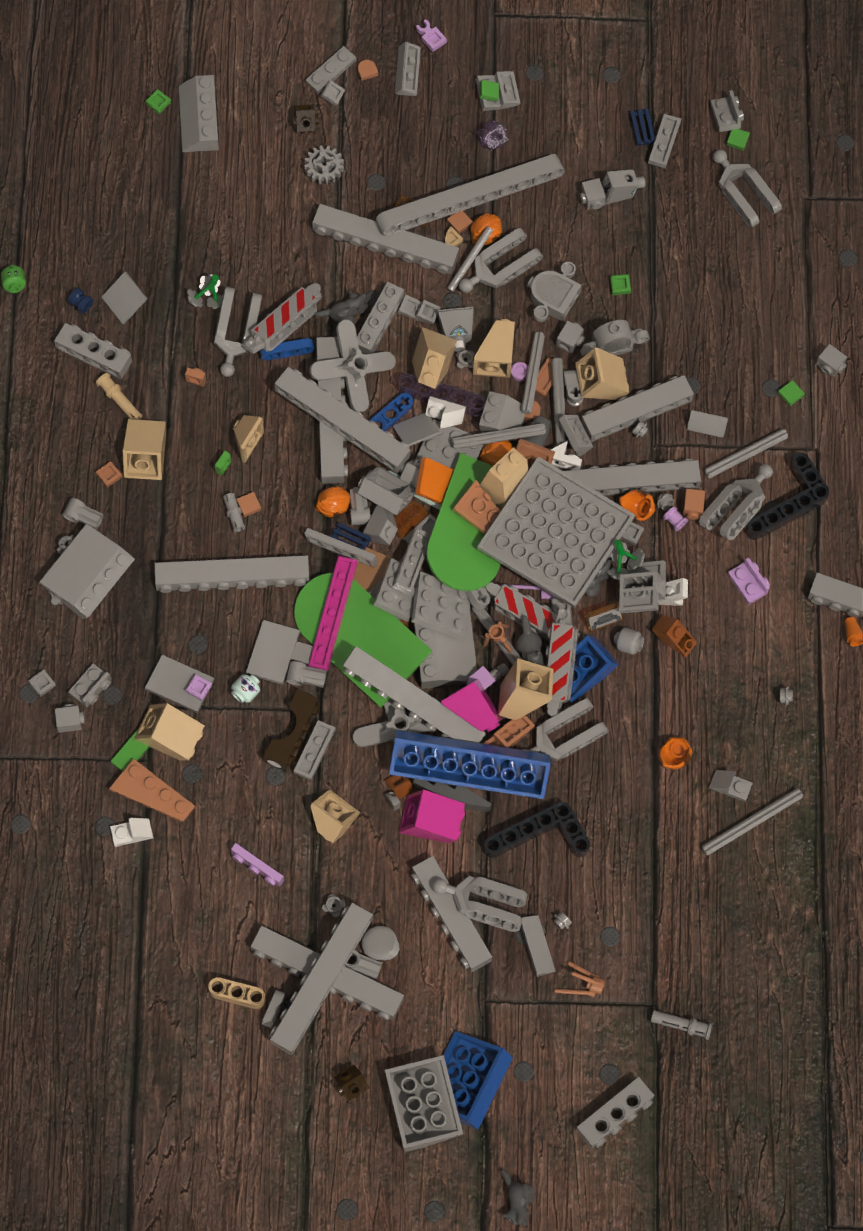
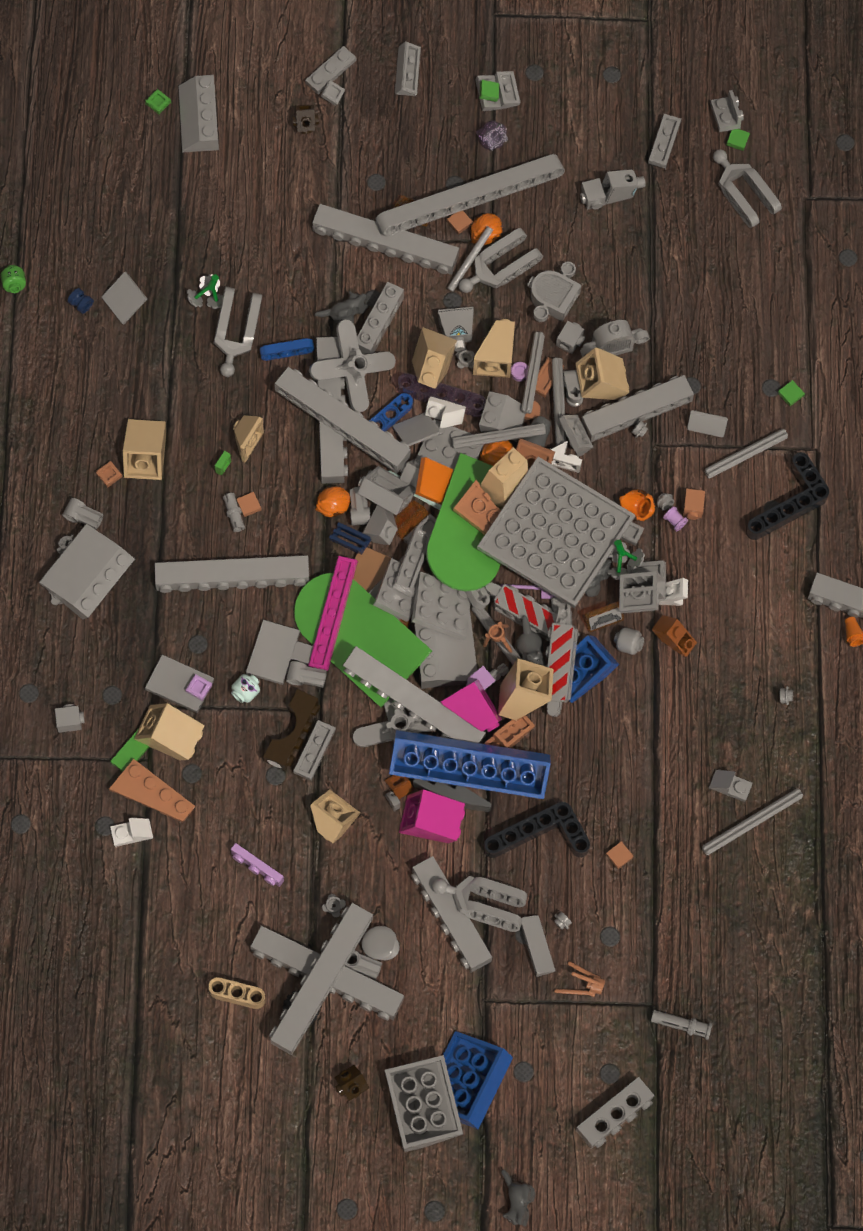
(42, 683): light grey tile -> none
(90, 685): light grey bracket -> none
(114, 391): tan pin -> none
(116, 367): light grey brick -> none
(195, 376): nougat plate -> none
(273, 1009): light grey beam -> none
(284, 319): light grey hinge -> none
(324, 156): light grey gear -> none
(341, 548): light grey tile -> none
(367, 69): nougat tile -> none
(419, 310): light grey slope -> none
(431, 37): lavender plate -> none
(453, 238): tan tile -> none
(543, 743): light grey piece -> none
(619, 855): none -> nougat tile
(620, 284): bright green tile -> none
(640, 114): dark blue tile -> none
(647, 477): light grey brick -> none
(675, 753): orange hair -> none
(727, 500): light grey piece -> none
(749, 581): lavender bracket -> none
(831, 361): light grey brick -> none

